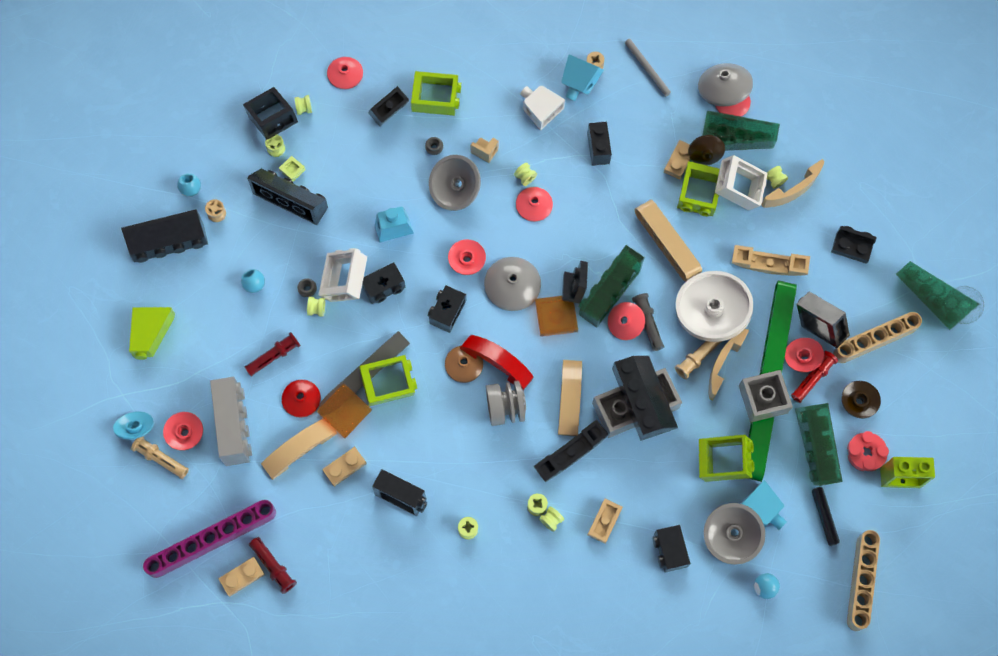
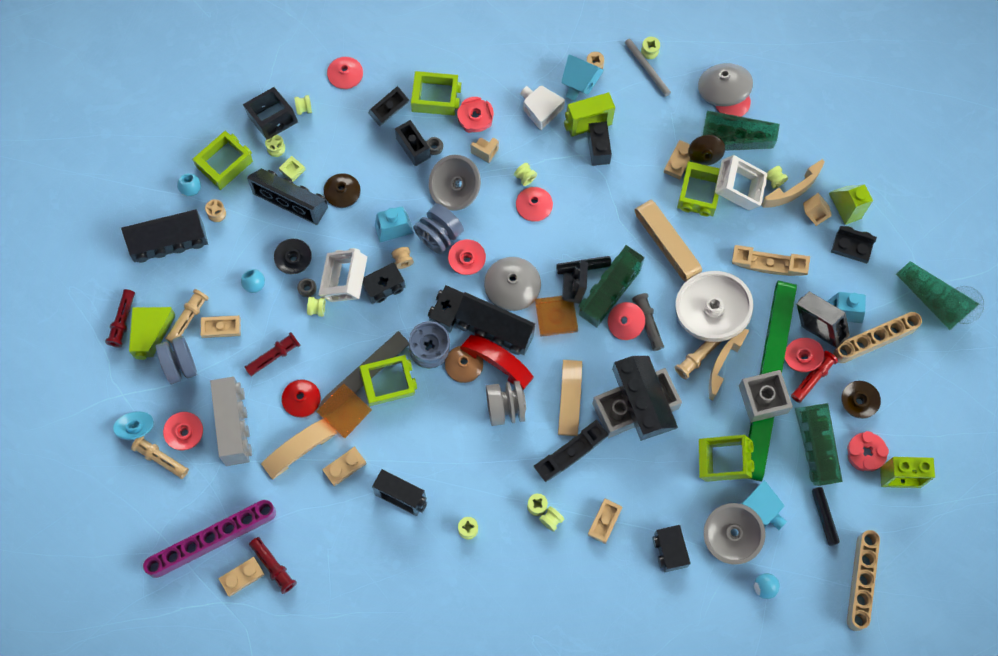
(120, 327): none -> dark red pin
(173, 361): none -> sand blue wheel
(191, 308): none -> tan pin
(220, 326): none -> tan plate
(233, 170): none -> lime window
(289, 249): none -> black dish
(344, 197): none -> dark brown dish
(402, 257): none -> tan wheel
(412, 143): none -> black brick
(421, 337): none -> sand blue wheel
(438, 228): none -> sand blue wheel
(479, 123): none -> coral plate
(494, 324): none -> black slope
(586, 111): none -> lime window
(593, 263): none -> black axle
(653, 51): none -> yellowish green wheel
(817, 209): none -> tan panel
(851, 202): none -> lime slope
(852, 304): none -> medium azure torso

